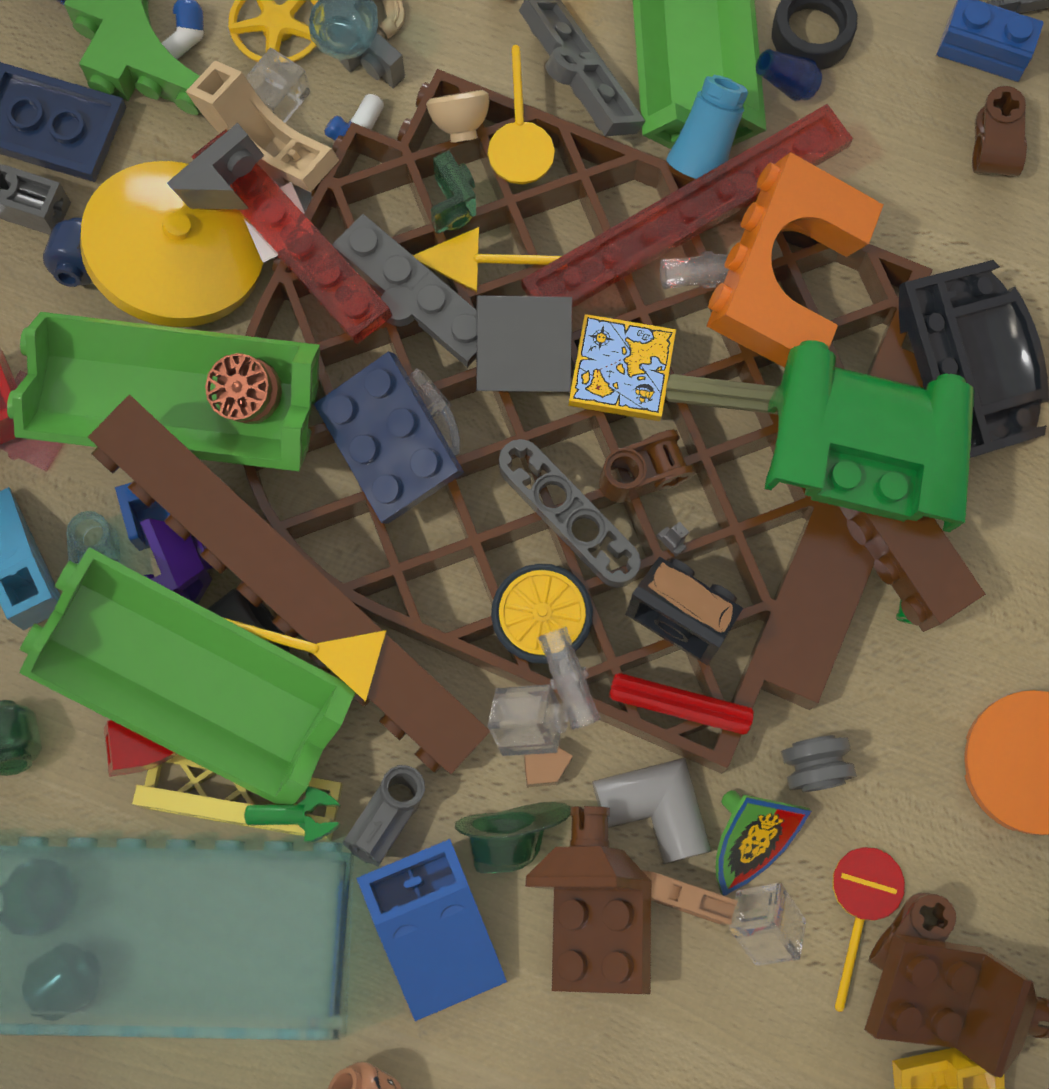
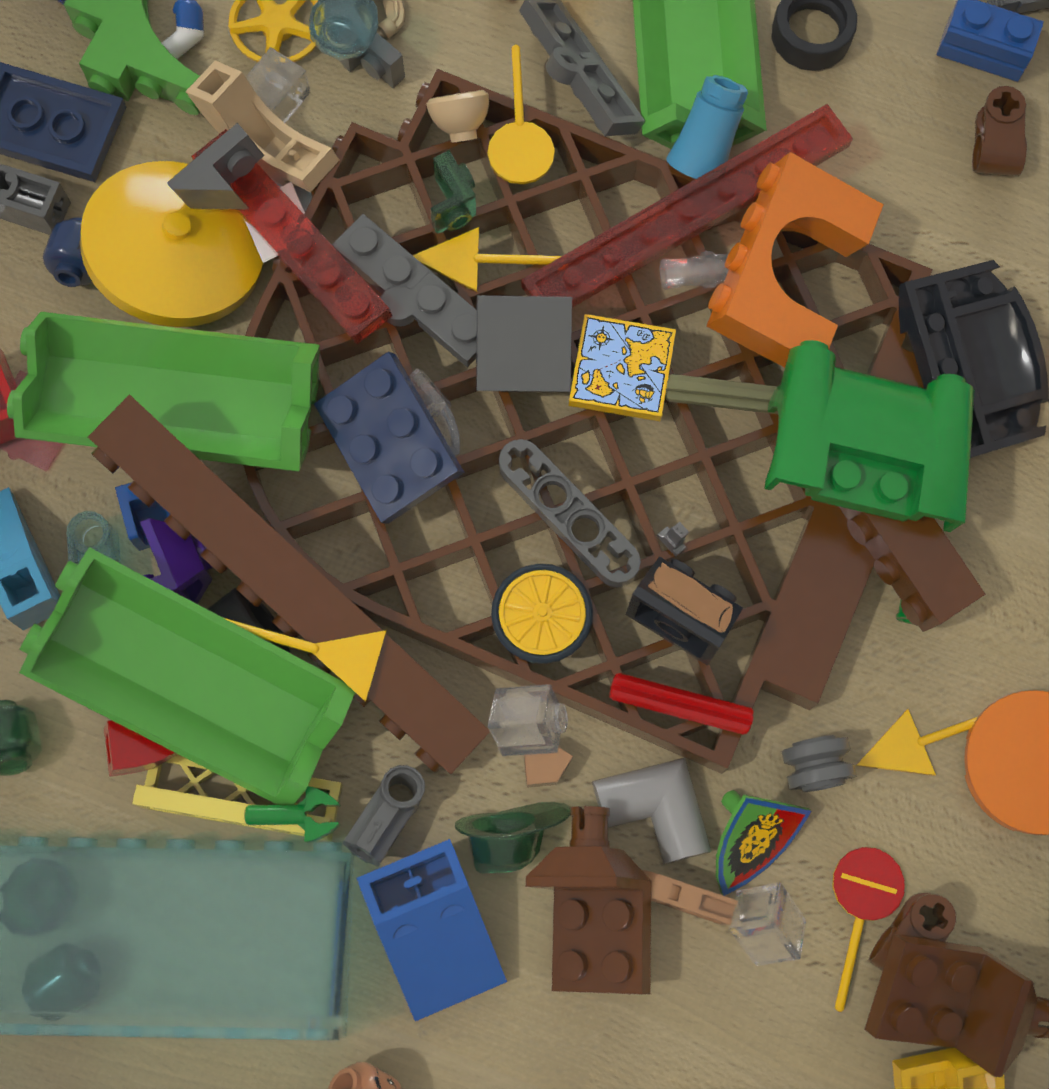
(244, 389): copper wheel -> none
(365, 116): white arm -> none
(569, 678): clear pin -> none
(652, 462): reddish brown piece -> none
(791, 74): clear blue cone -> none
(904, 749): none -> yellow piece

